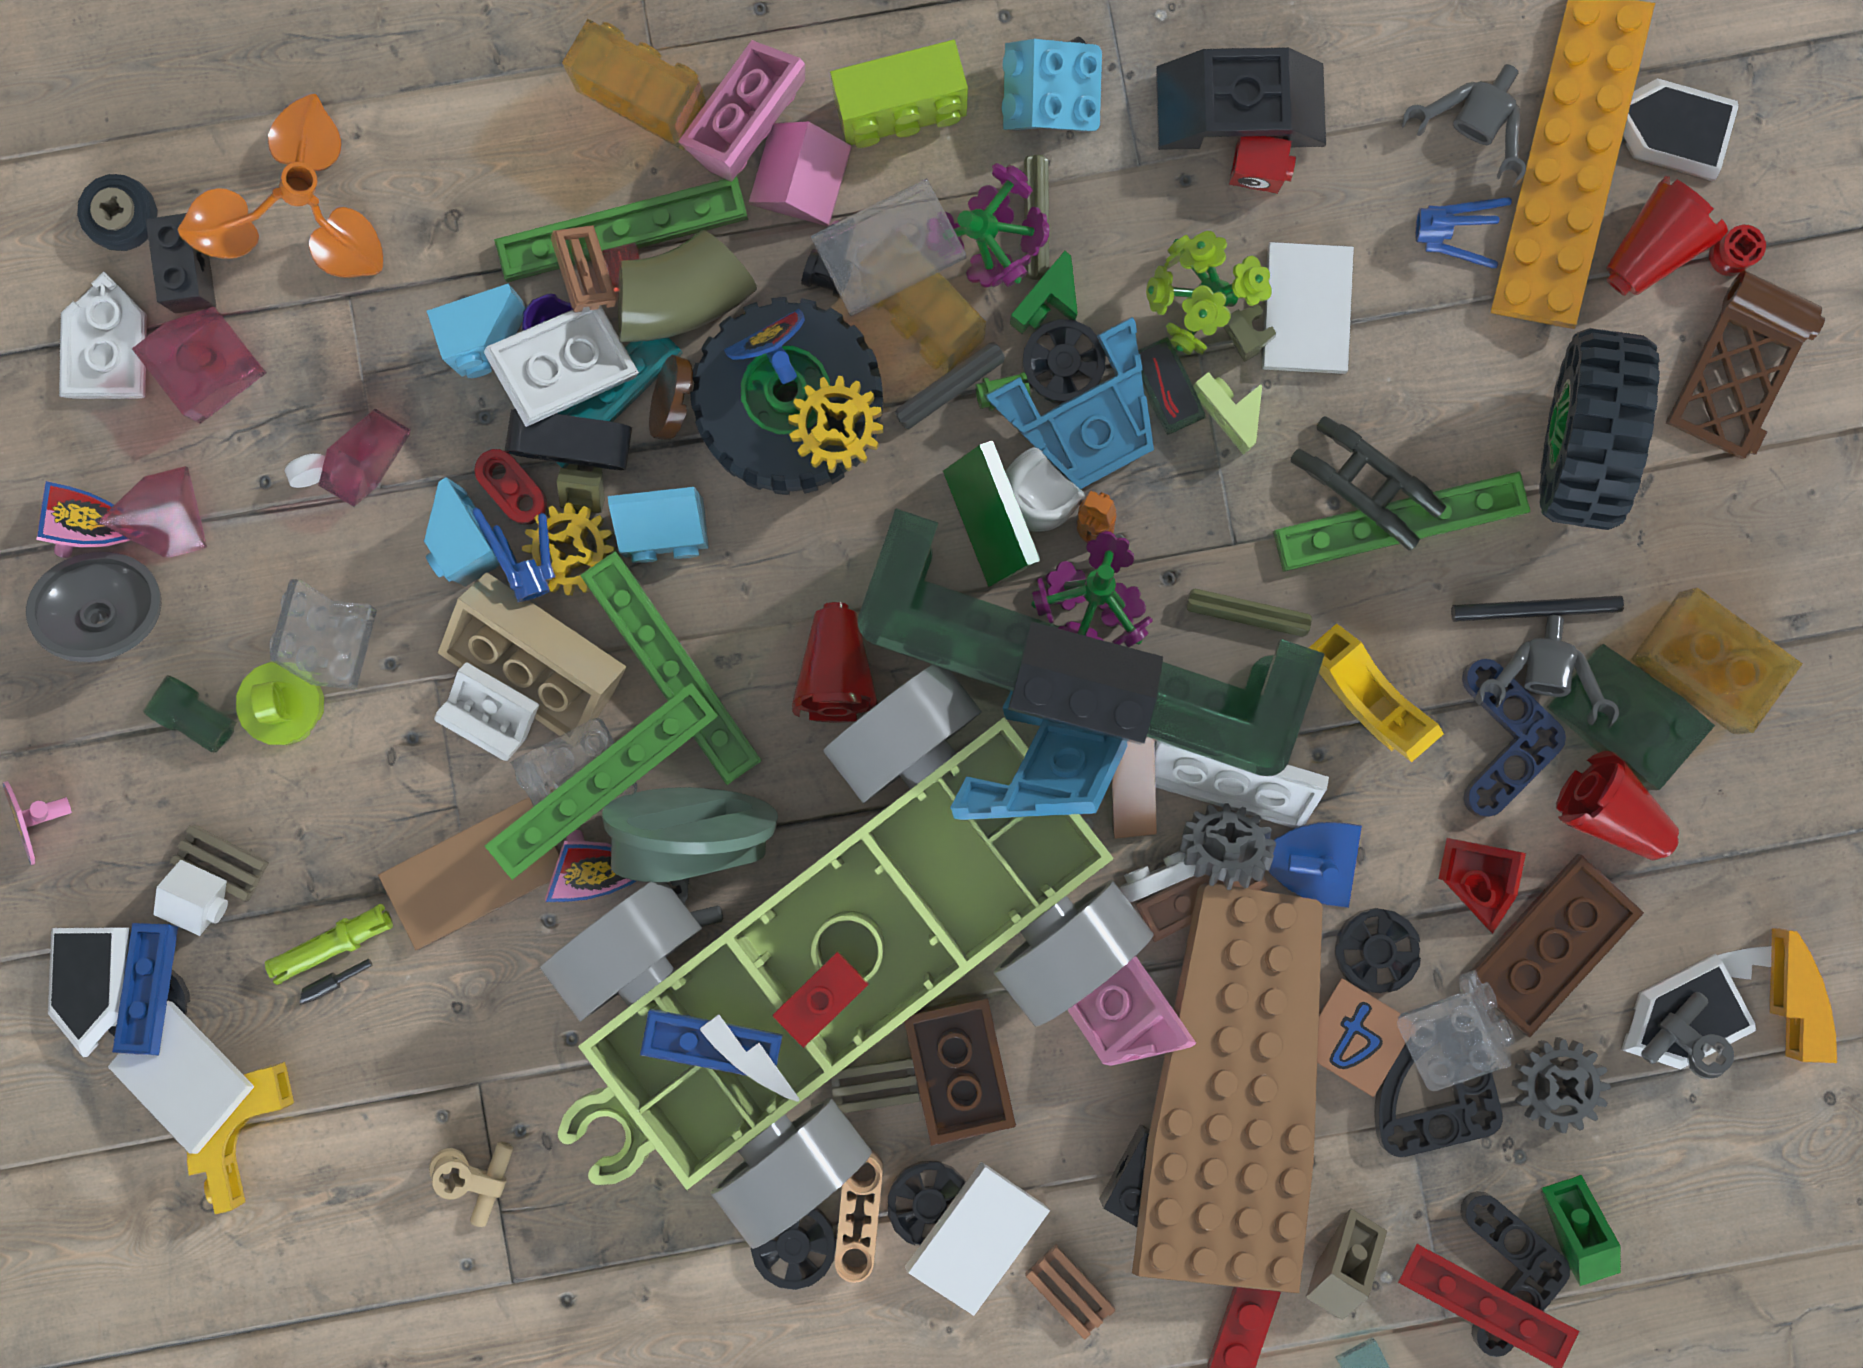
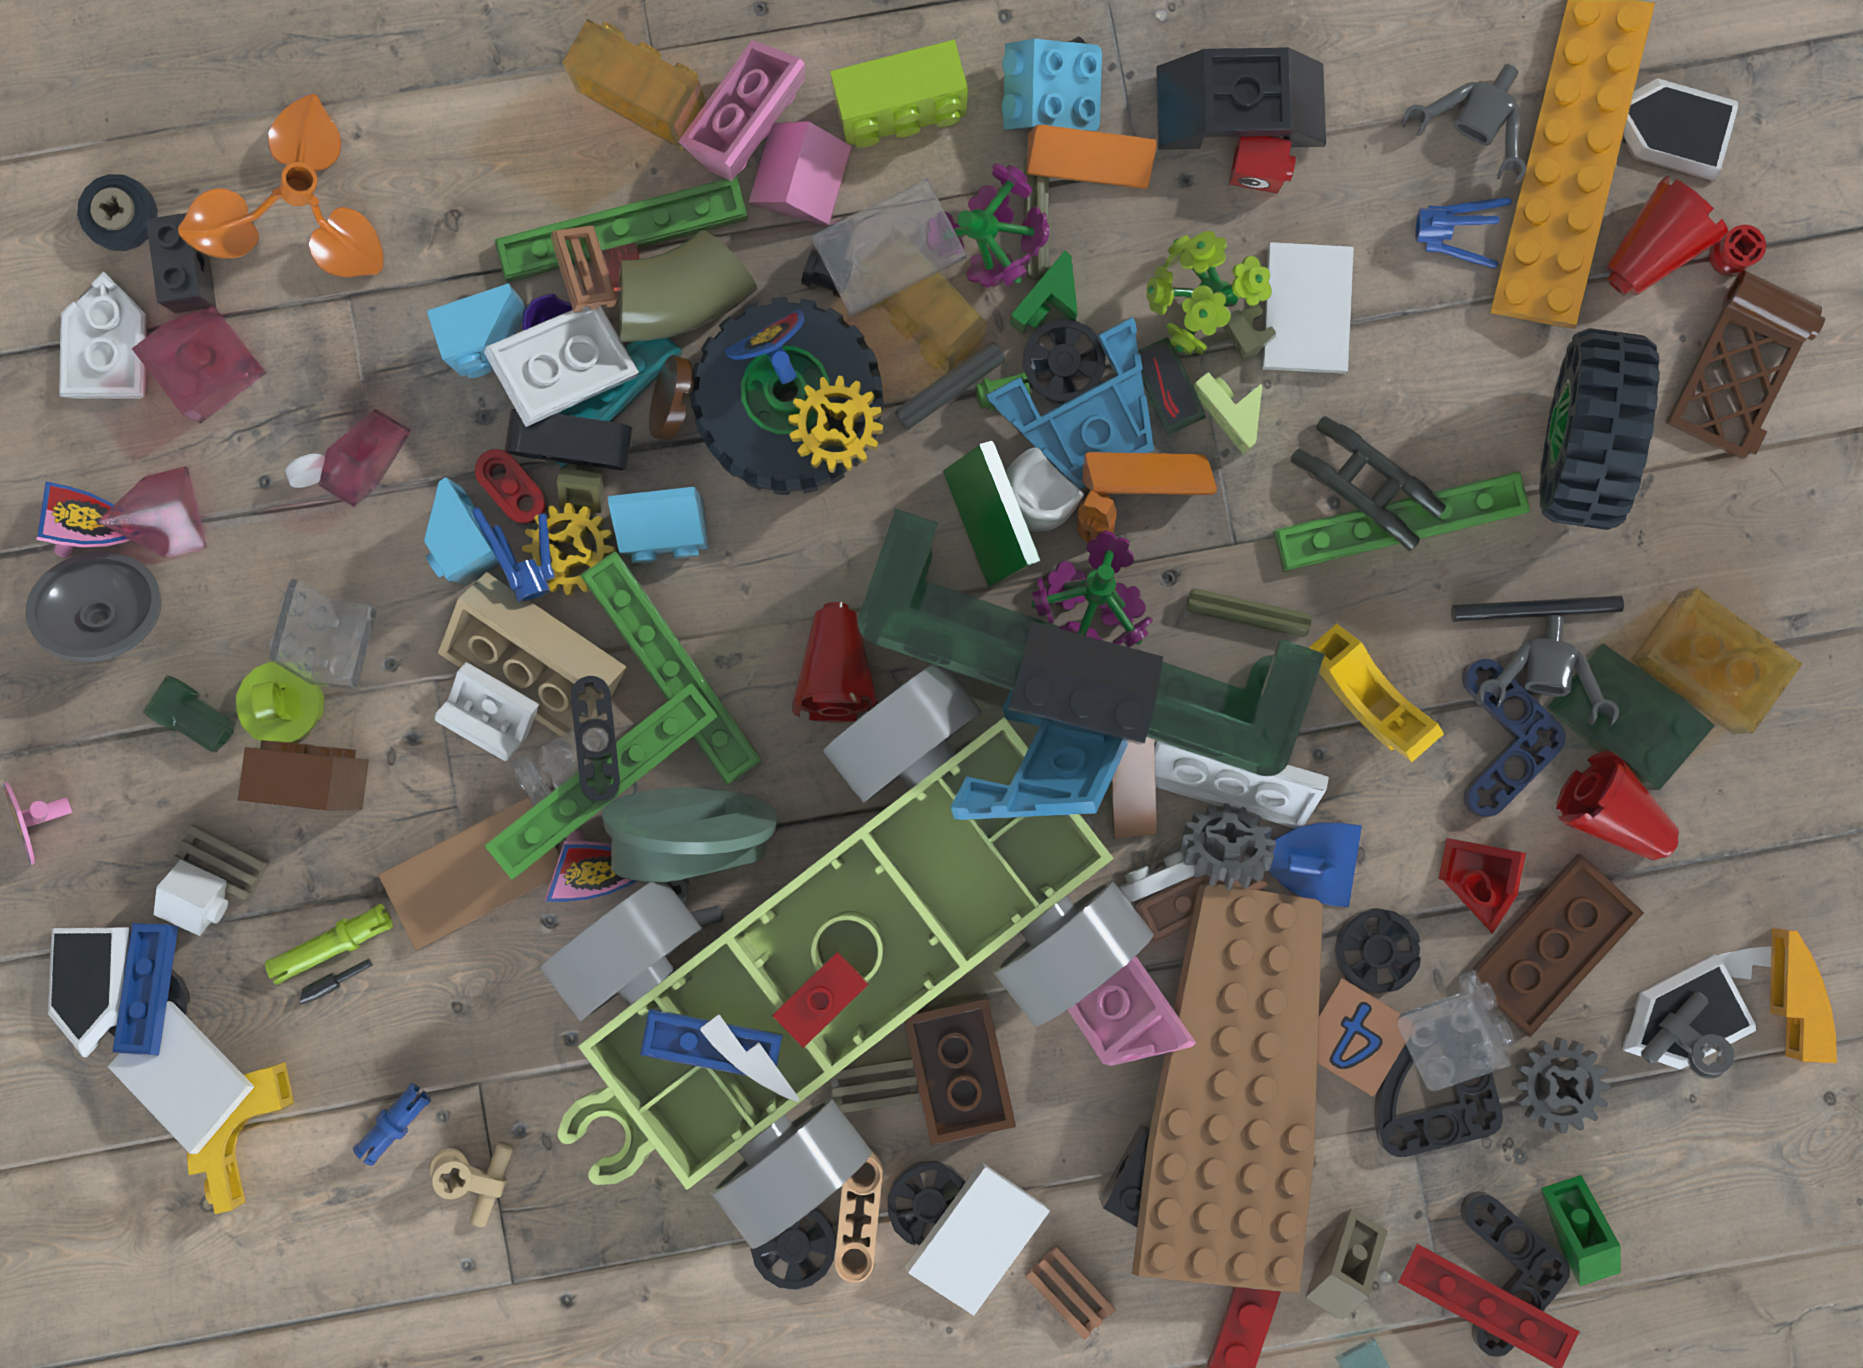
(303, 776): none -> reddish brown brick
(391, 1124): none -> blue pin
(603, 706): none -> black beam
(1090, 156): none -> orange slope
(1148, 473): none -> orange slope

